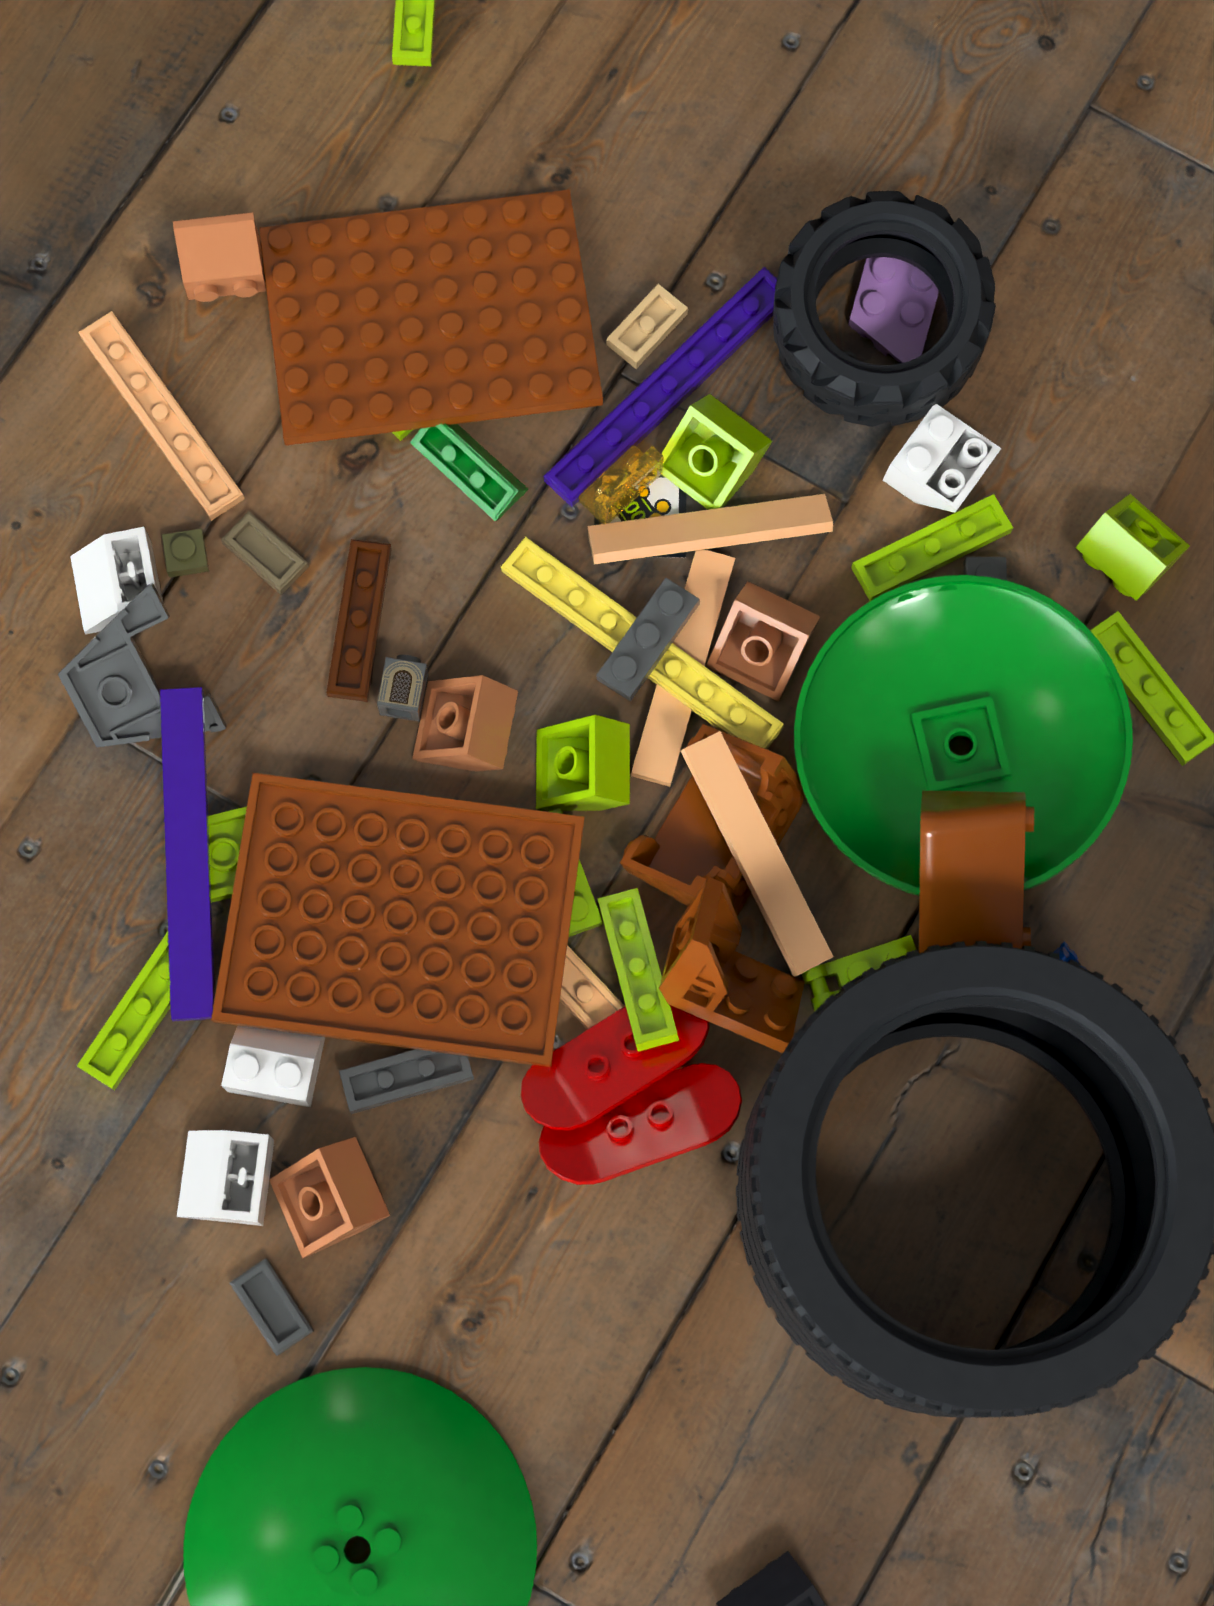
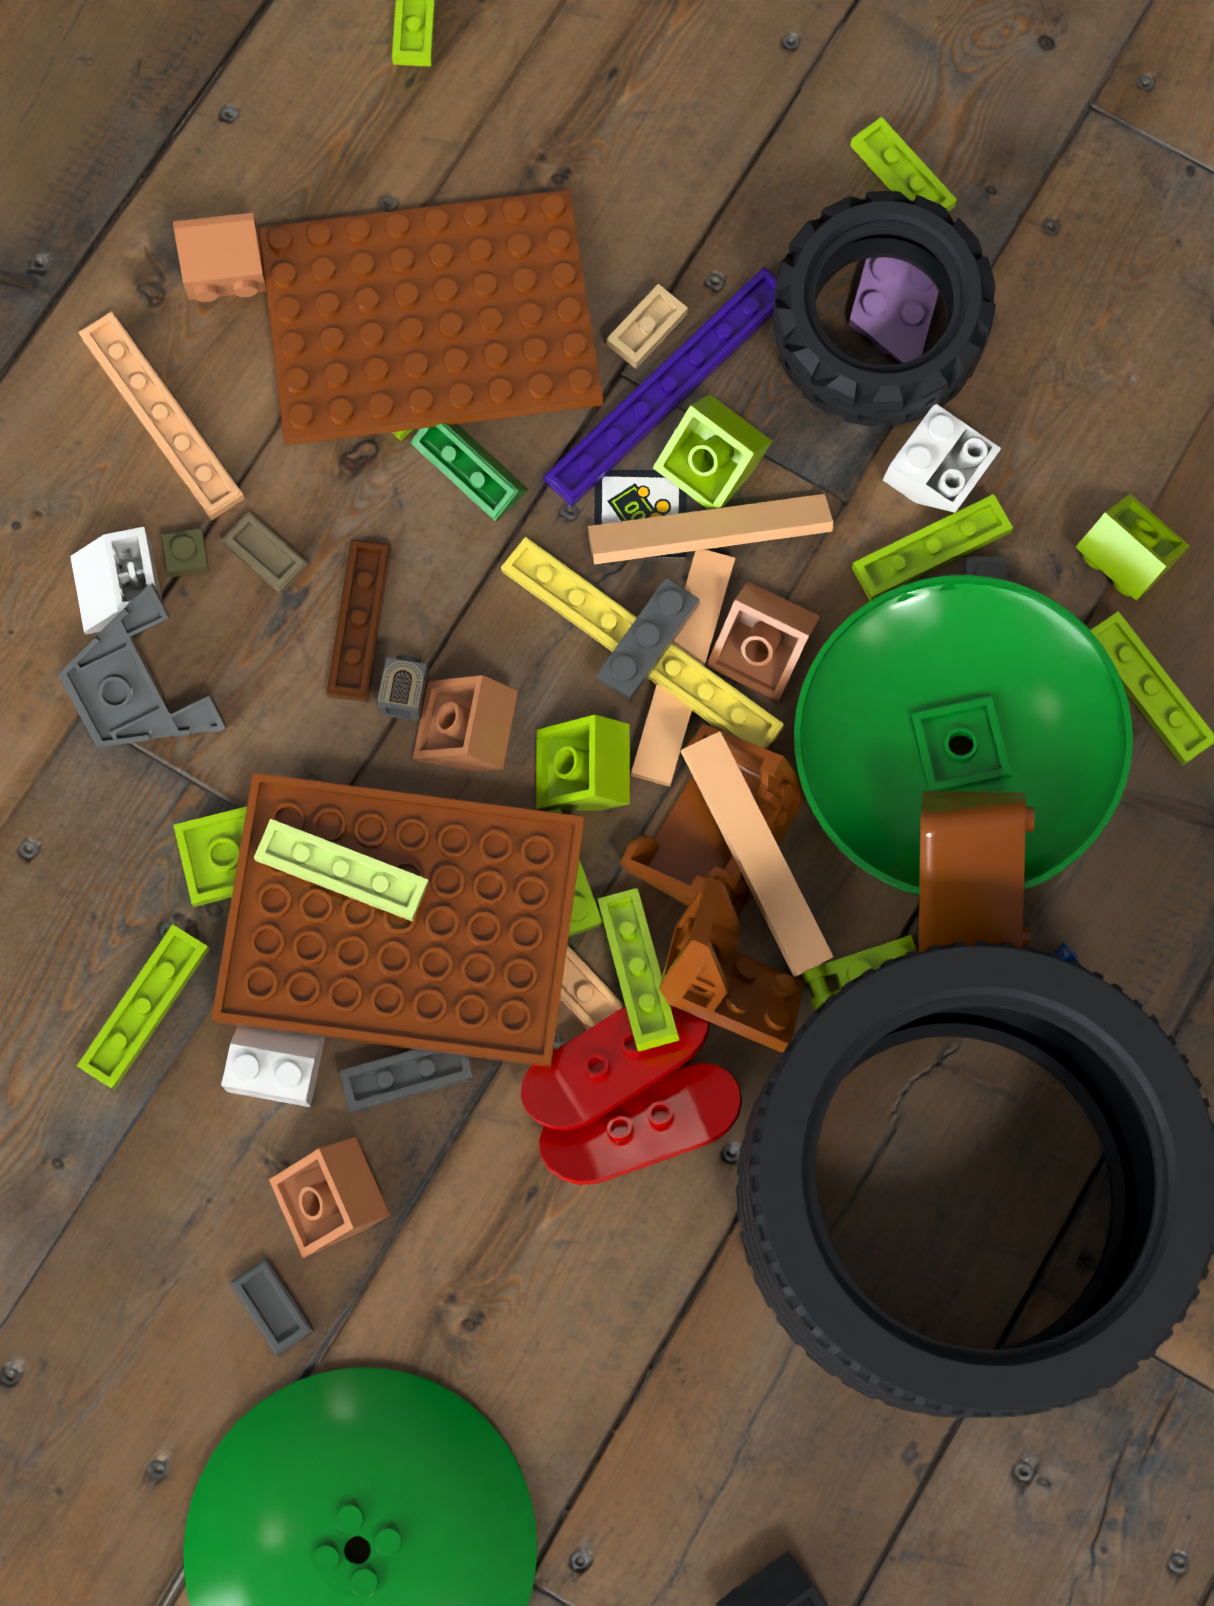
(187, 854): dark purple tile -> none
(226, 1176): white slope -> none
(341, 870): none -> yellowish green plate
(622, 483): clear yellow bracket -> none
(898, 165): none -> lime plate

